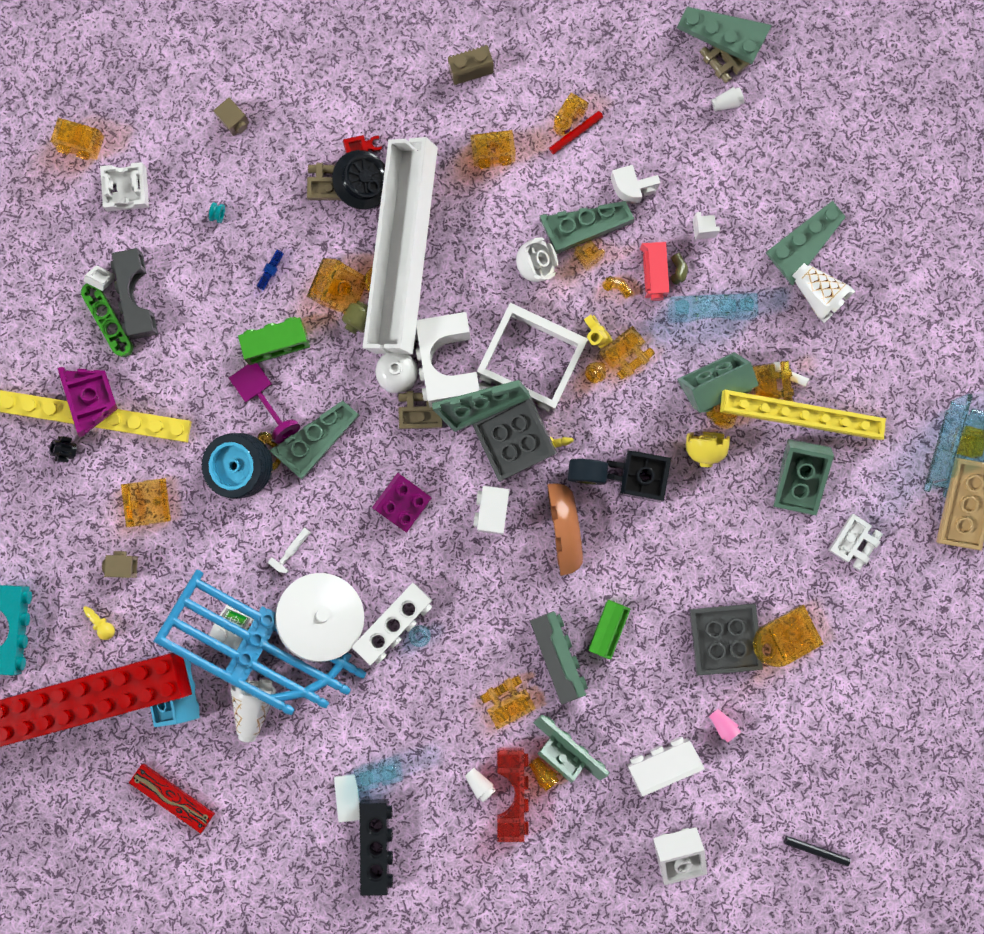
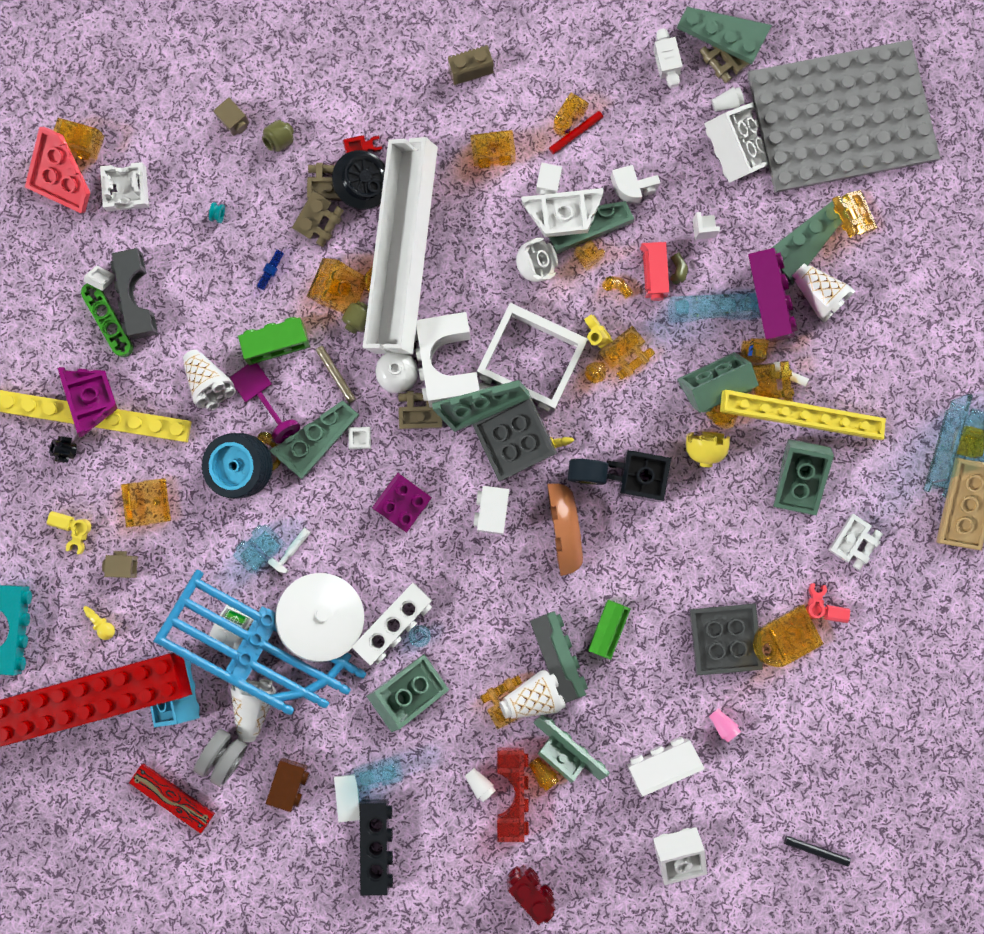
(56, 173): none -> coral plate
(79, 529): none -> light yellow bar
(206, 381): none -> white cone
(219, 756): none -> light grey wheel
(251, 556): none -> clear light blue piece
(278, 135): none -> olive head
(287, 785): none -> reddish brown brick
(312, 215): none -> dark tan plate
(335, 374): none -> dark tan bar
(359, 437): none -> white tile
(407, 693): none -> sand green slope
(530, 894): none -> dark red brick
(533, 697): none -> white cone
(548, 179): none -> white brick
(564, 212): none -> white wing
(667, 58): none -> white piece
(737, 142): none -> white wedge
(754, 350): none -> clear yellow leg
(771, 295): none -> magenta brick
(816, 607): none -> coral bar
(843, 116): none -> light grey plate
(859, 212): none -> clear yellow plate

